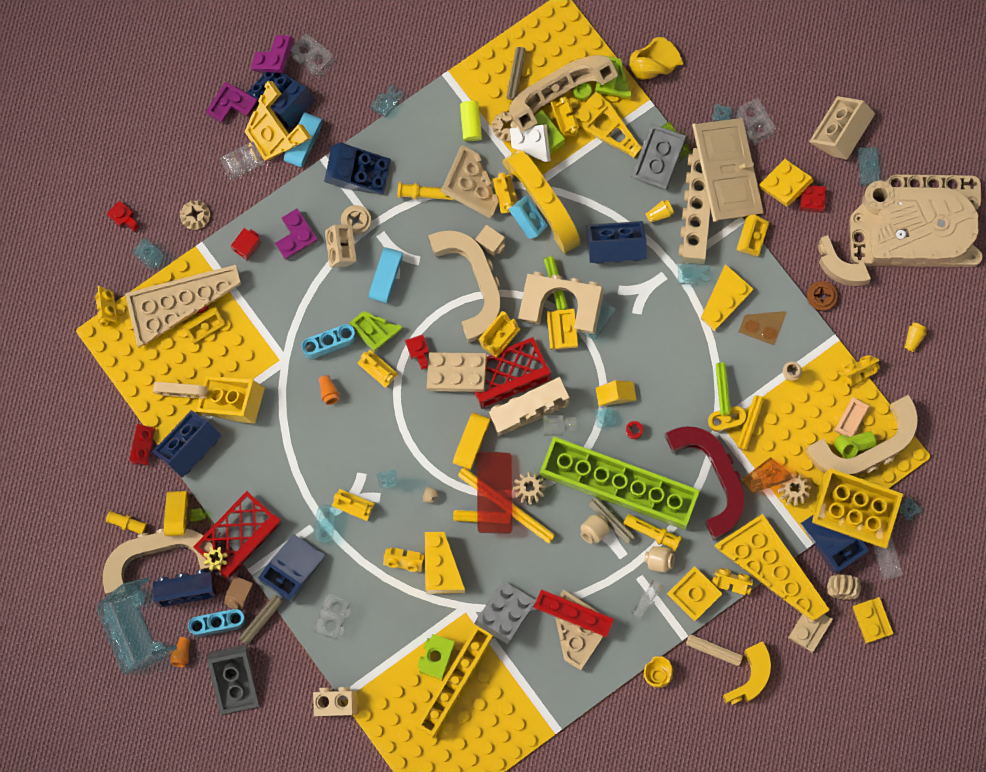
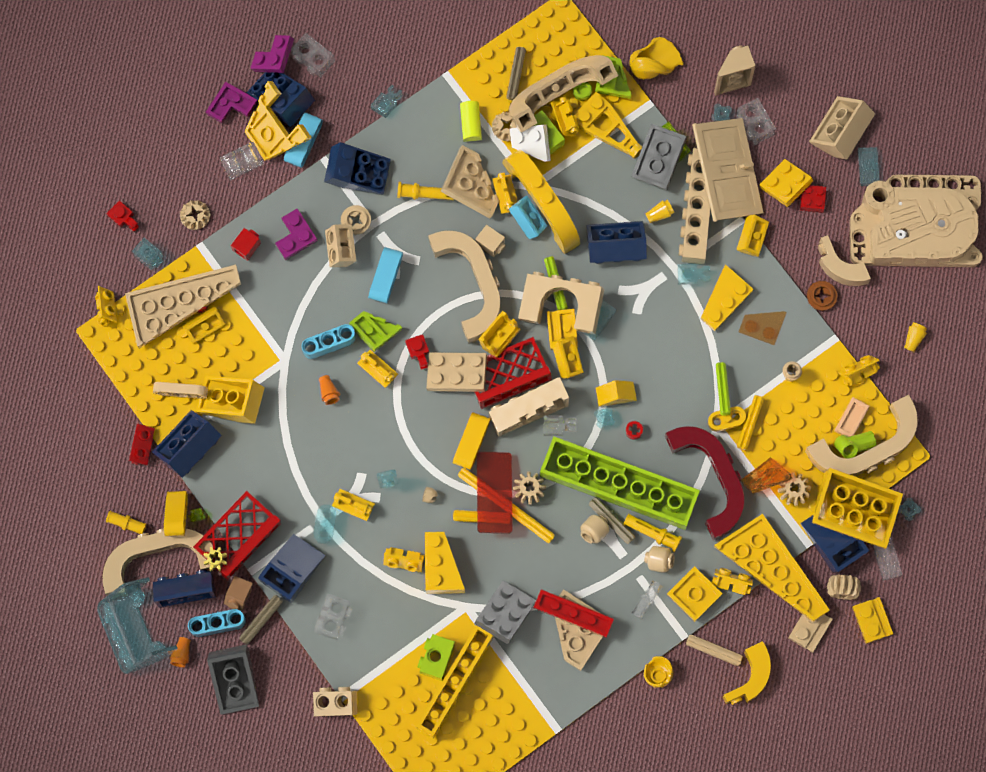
(567, 357): none -> yellow slope
(736, 71): none -> tan slope

